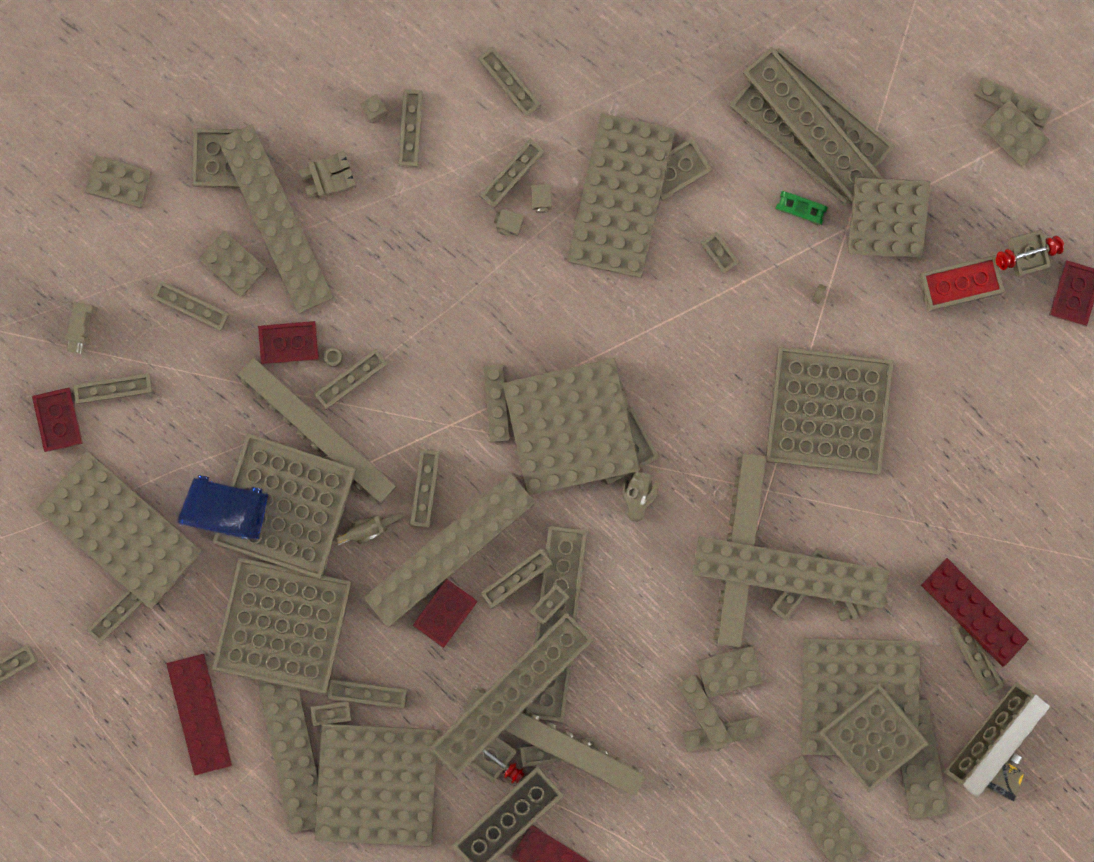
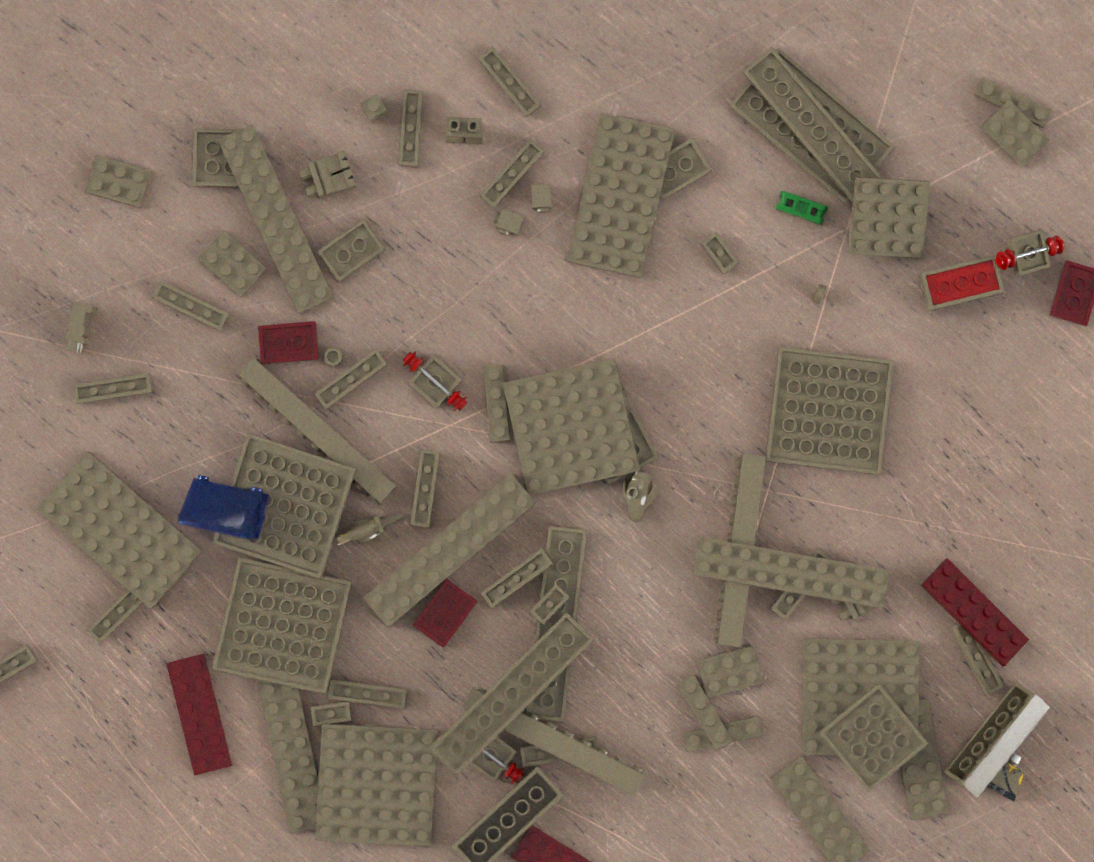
(57, 419): dark red plate -> none
(351, 250): none -> dark tan tile
(434, 381): none -> dark tan plate
(464, 128): none -> dark tan hips

